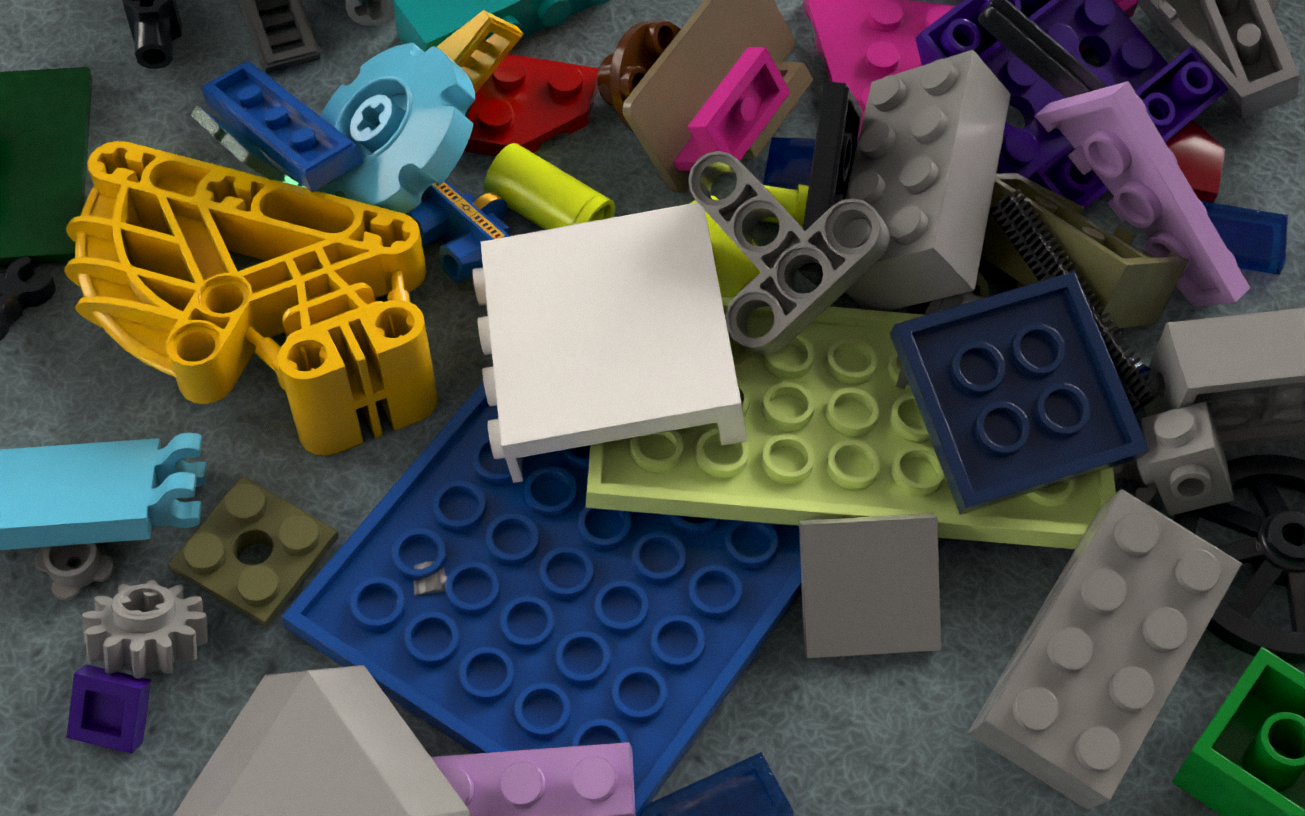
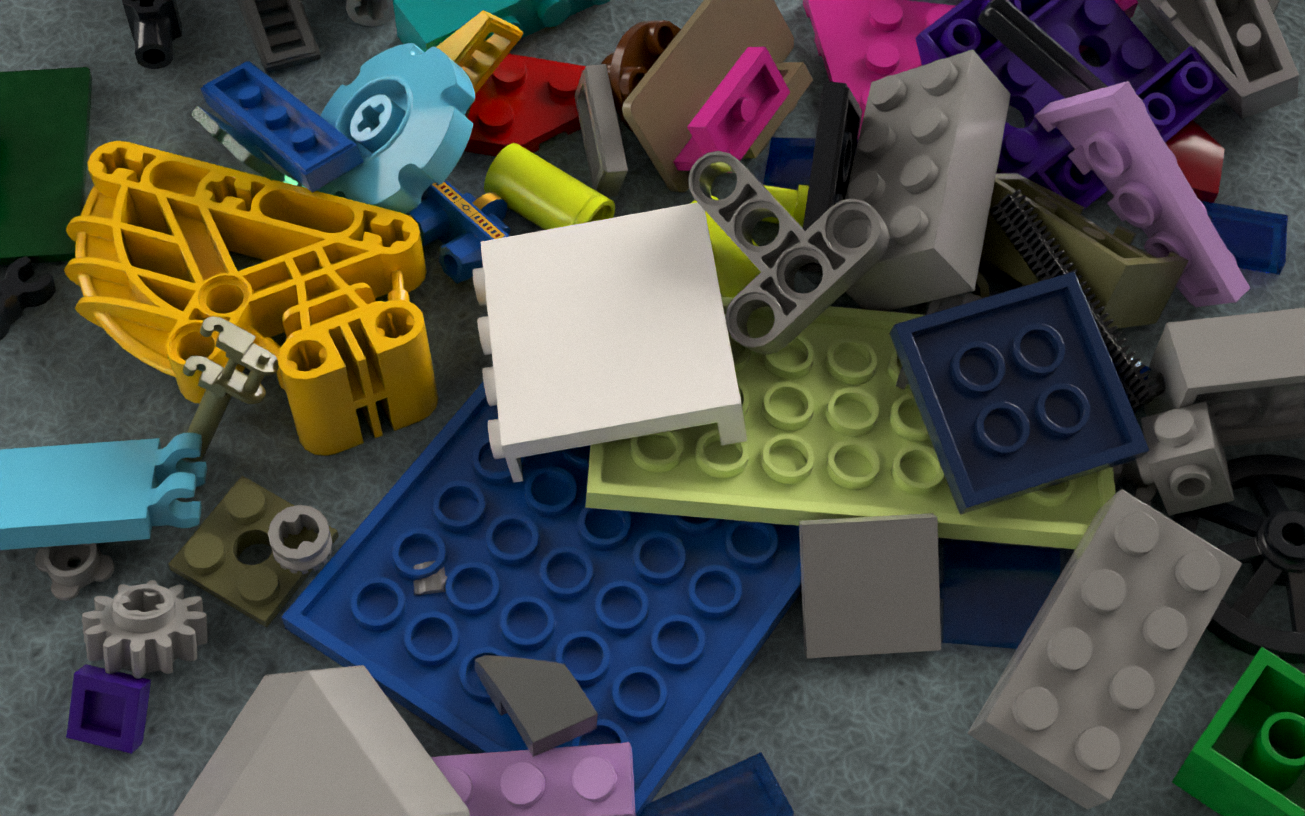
(227, 381): none -> olive piece
(309, 554): none -> light grey bush
(539, 699): none -> dark grey slope
(600, 130): none -> light grey tile
(994, 591): none -> clear blue piece

